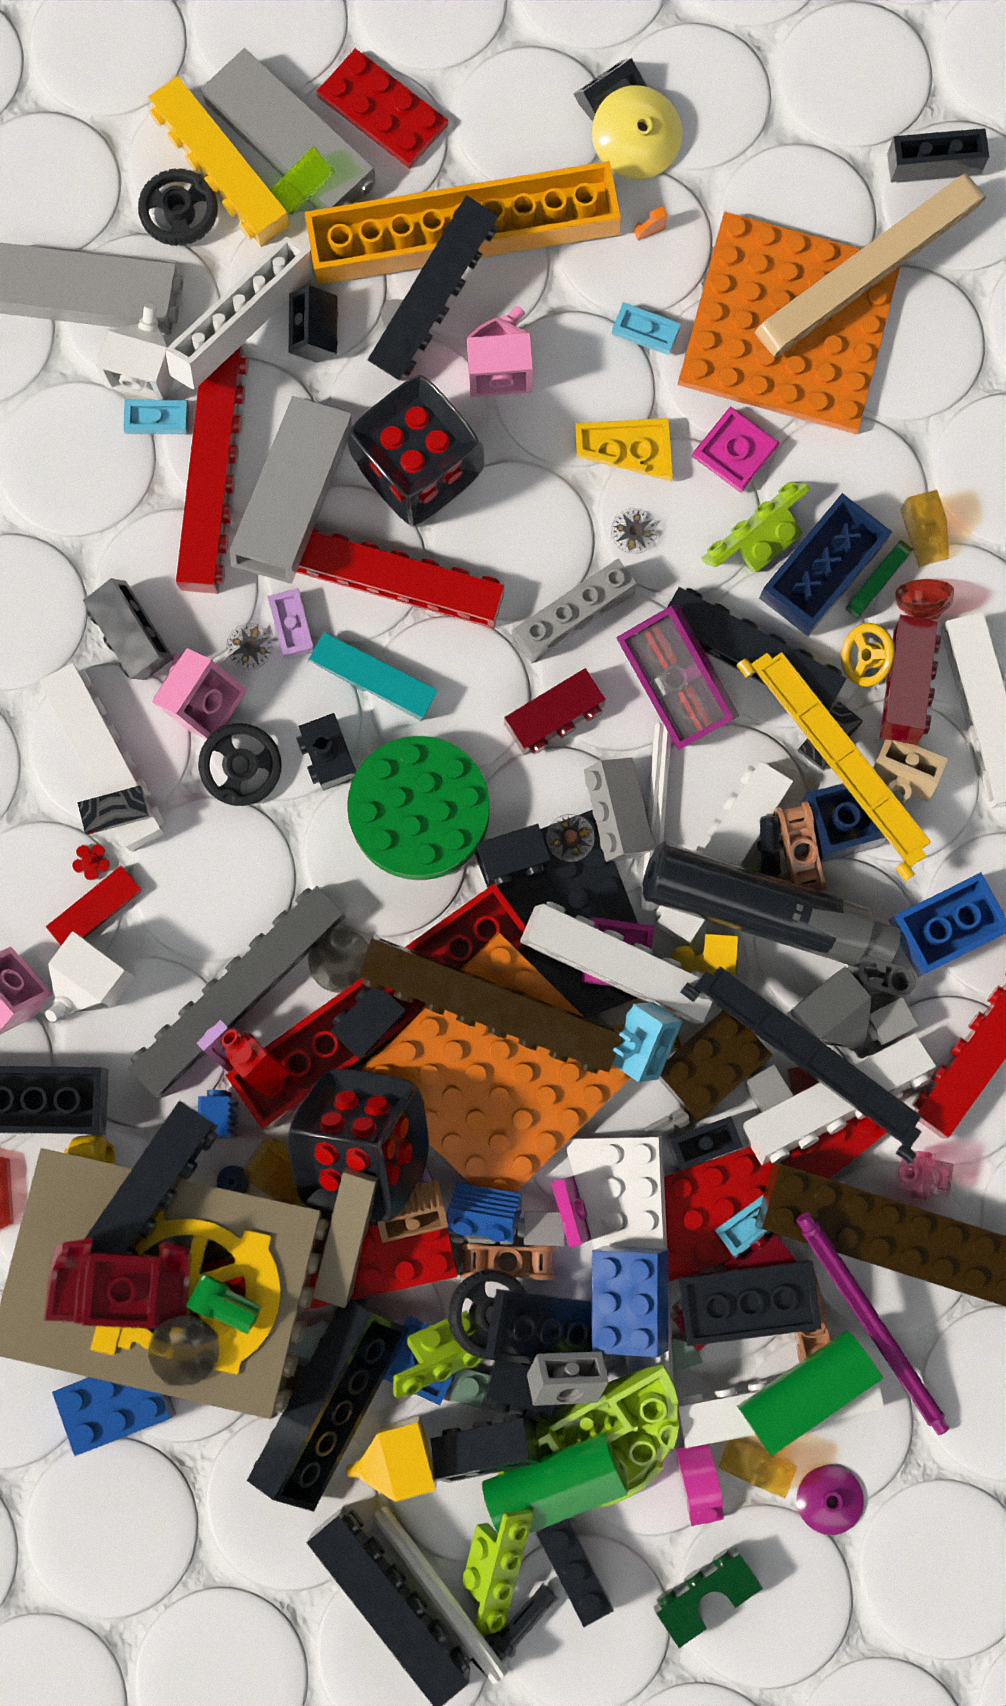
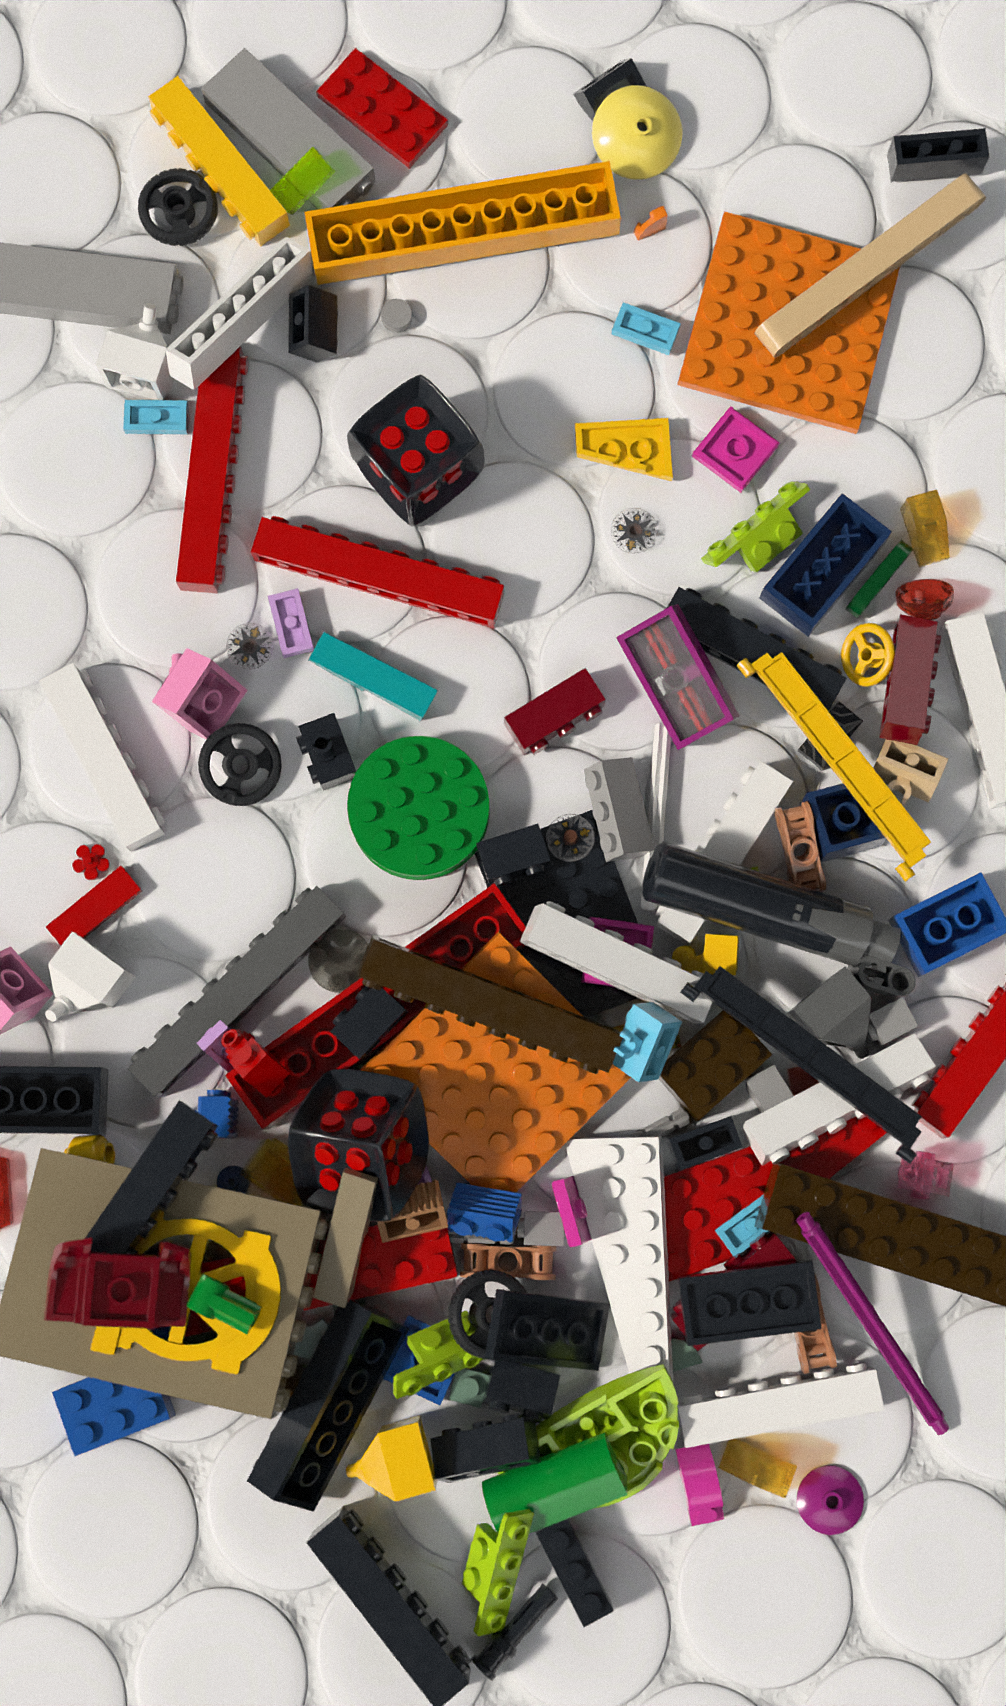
(113, 810): black tile -> none
(127, 629): brick -> none
(183, 1350): clear smoke dish -> none
(291, 490): light grey brick -> none
(433, 287): black brick -> none
(440, 1595): white axle -> none
(500, 357): bright pink piece -> none
(567, 1378): light grey brick -> none
(575, 610): light grey brick -> none
(630, 1301): brick -> none
(680, 1608): dark green arch -> none
(770, 845): black axle -> none
(809, 1392): green brick -> none

